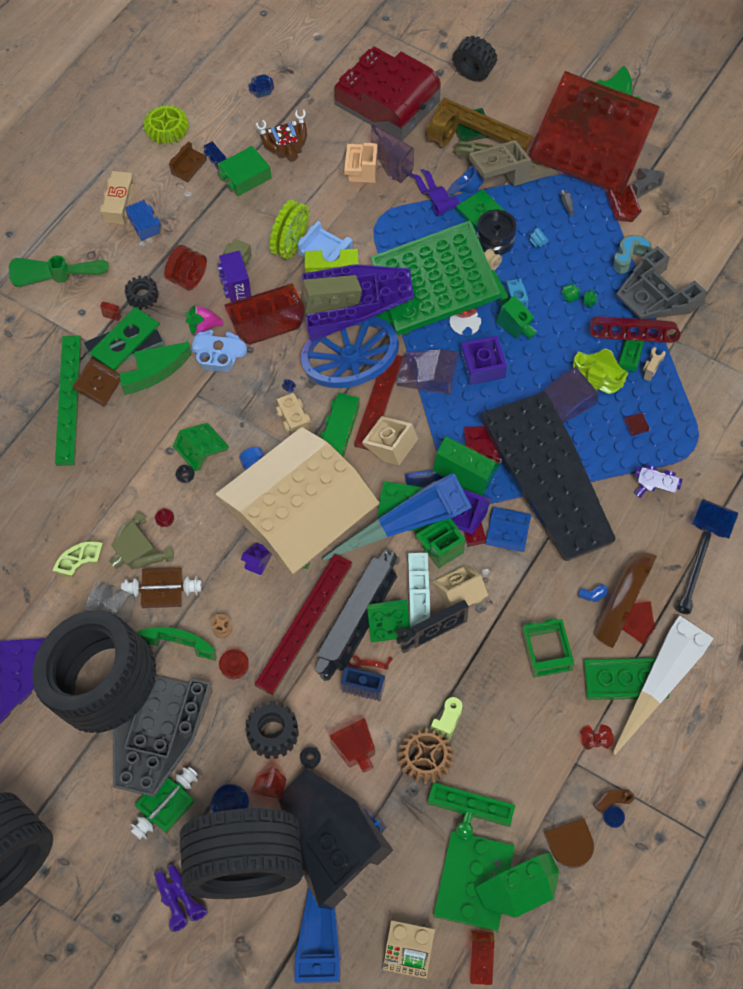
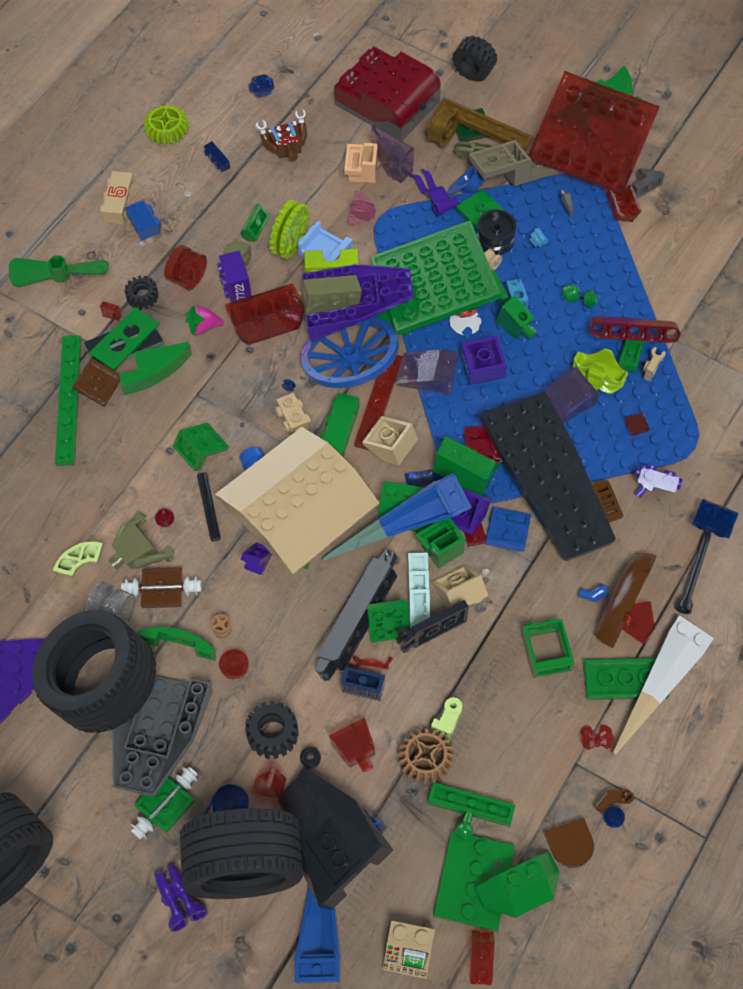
(182, 470): black plate -> none
(187, 162): reddish brown bracket -> none
(208, 507): none -> black axle
(232, 349): light blue piece -> none
(244, 171): green brick -> none
(254, 223): none -> green brick
(303, 624): dark red plate -> none
(361, 209): none -> clear pink brick
(603, 490): none -> reddish brown slope
(628, 246): sand green animal -> none
(652, 296): dark grey wedge -> none

